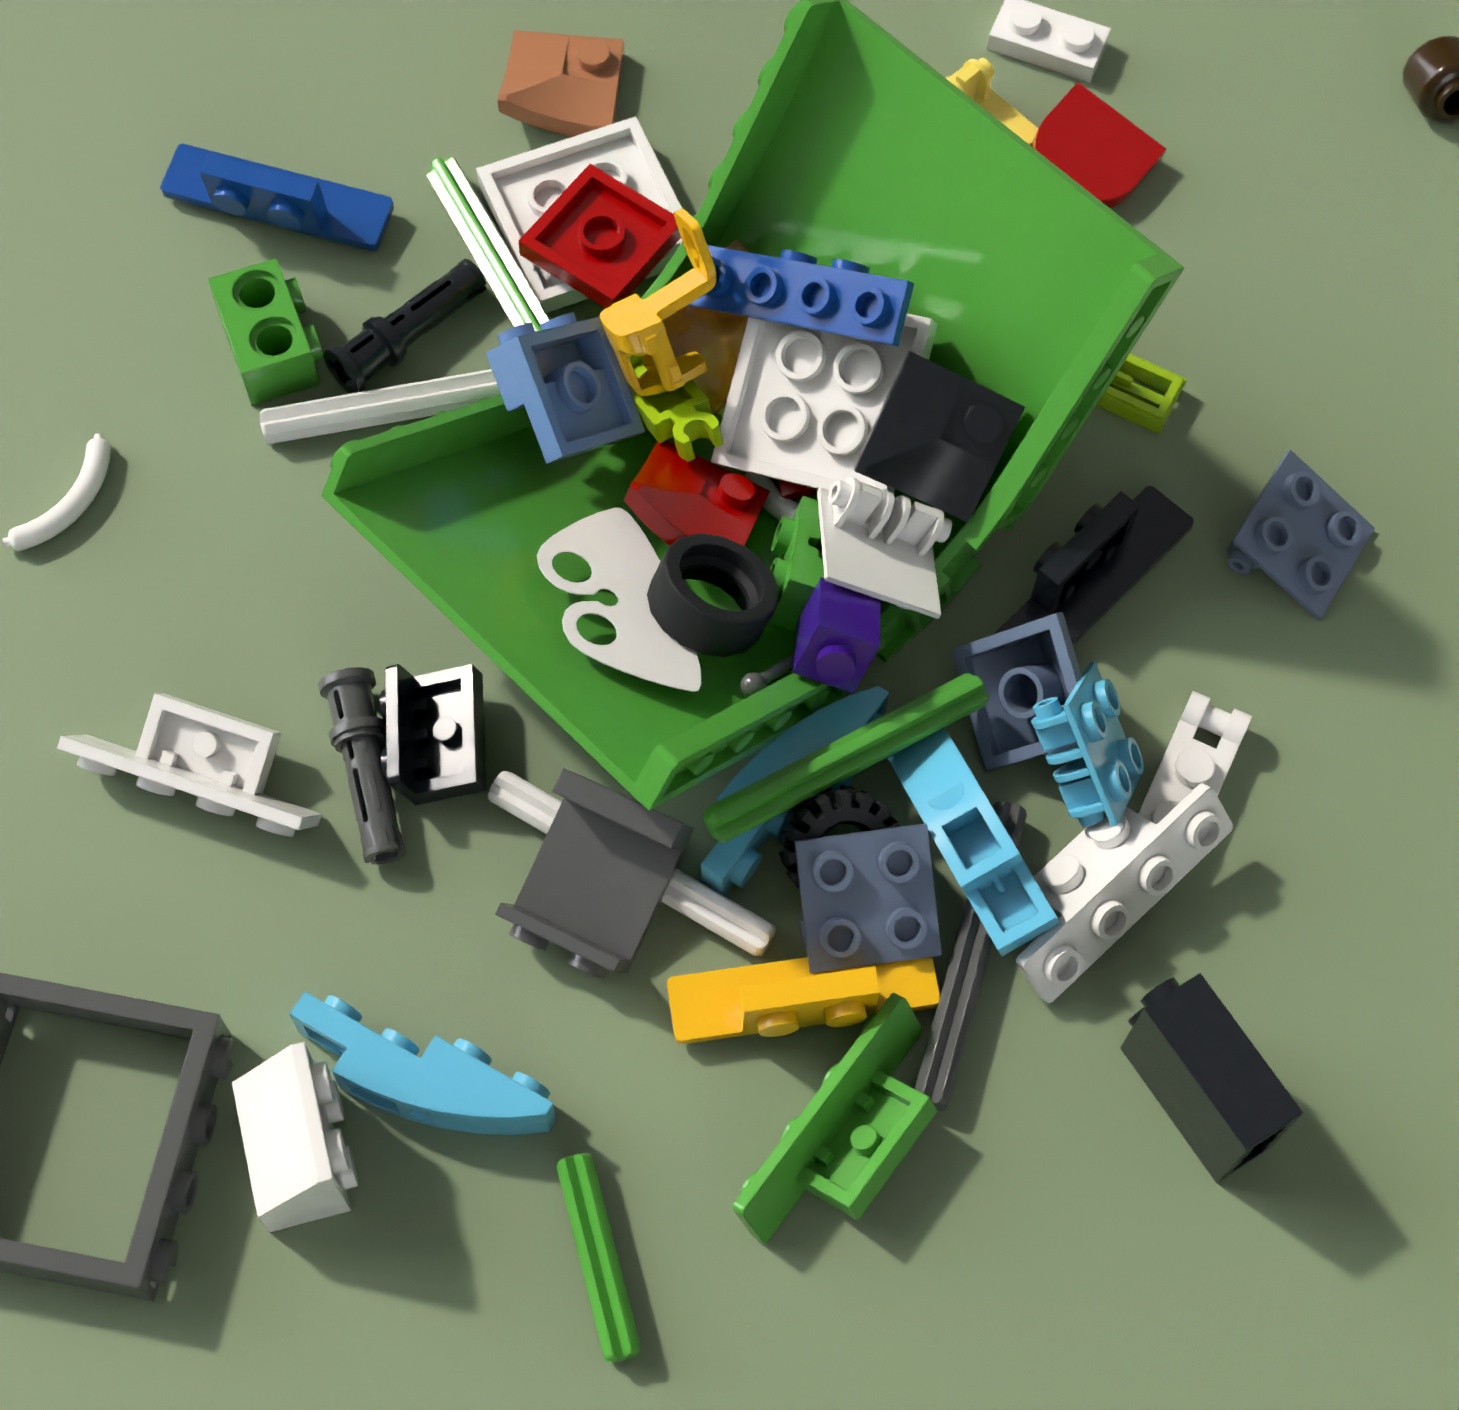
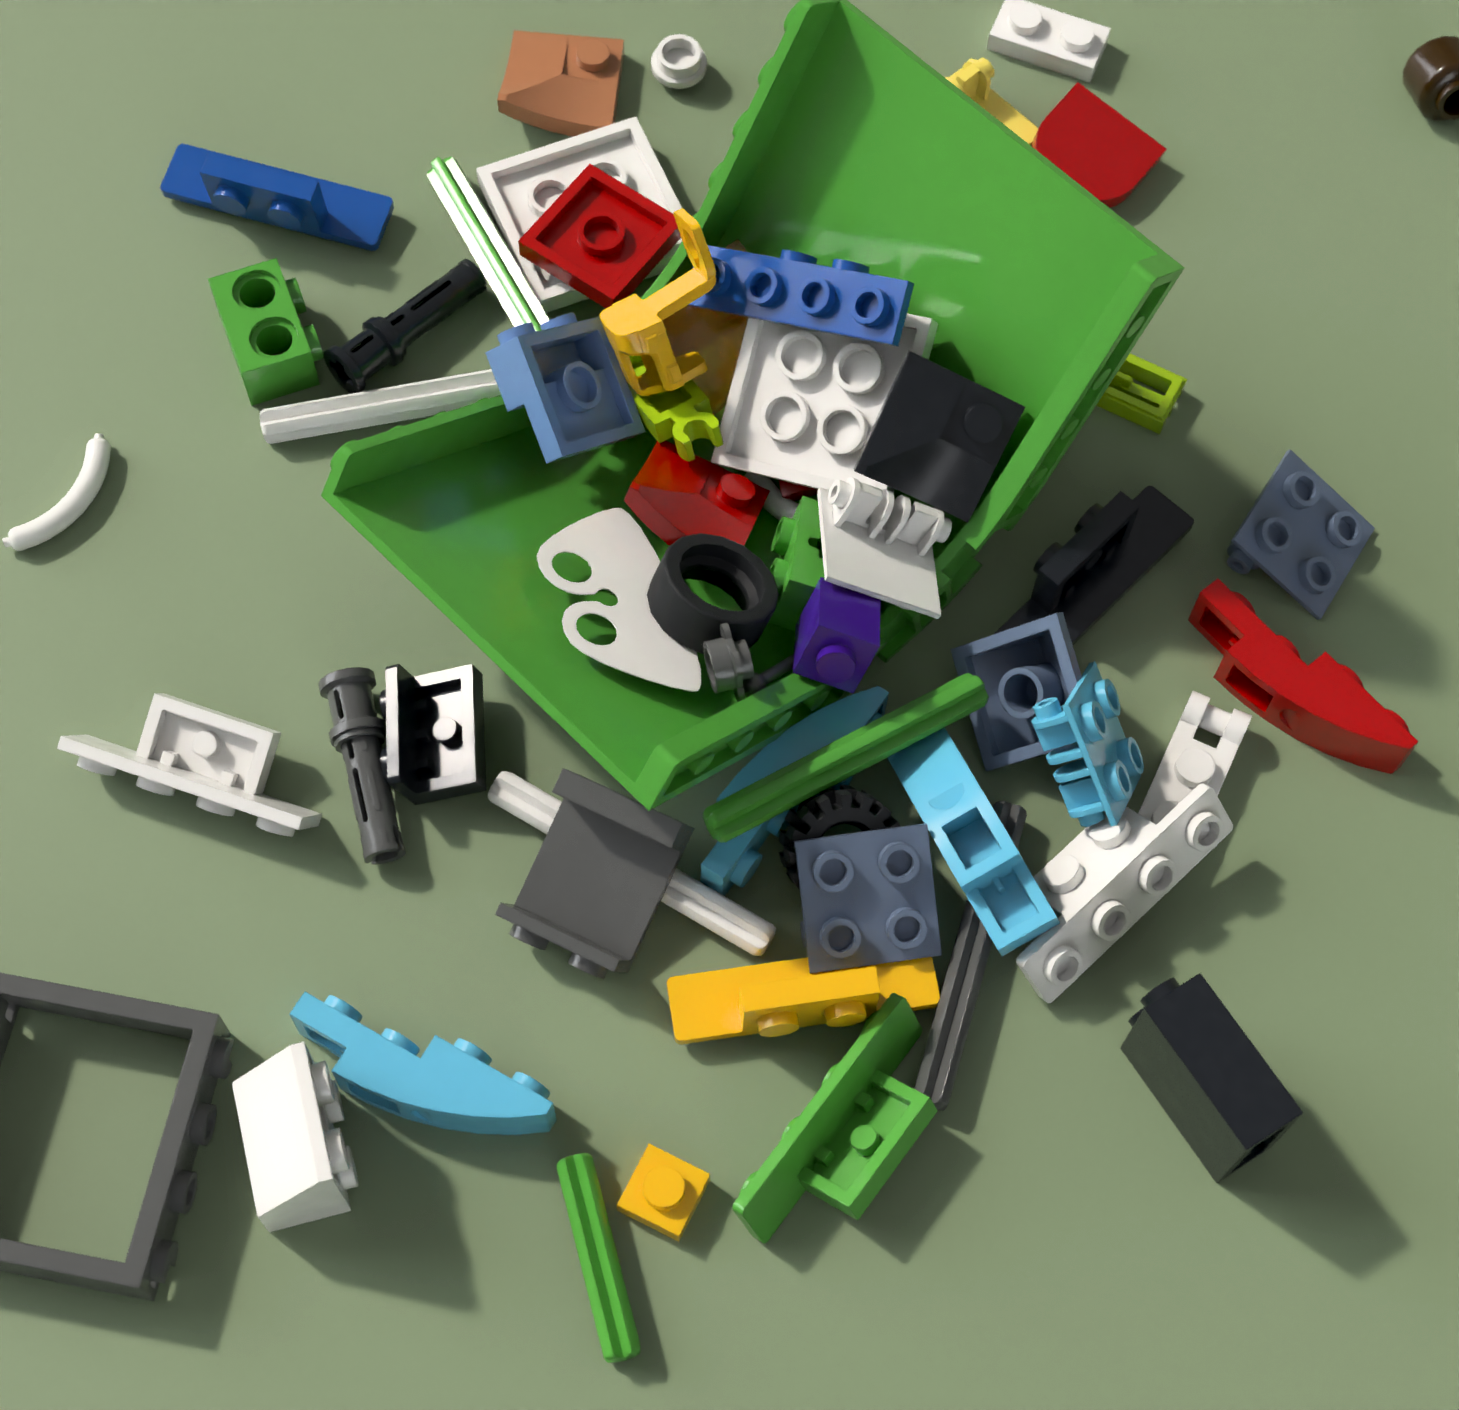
(663, 1192): none -> yellow plate
(678, 62): none -> white plate
(728, 663): none -> dark grey plate
(1311, 702): none -> red slope

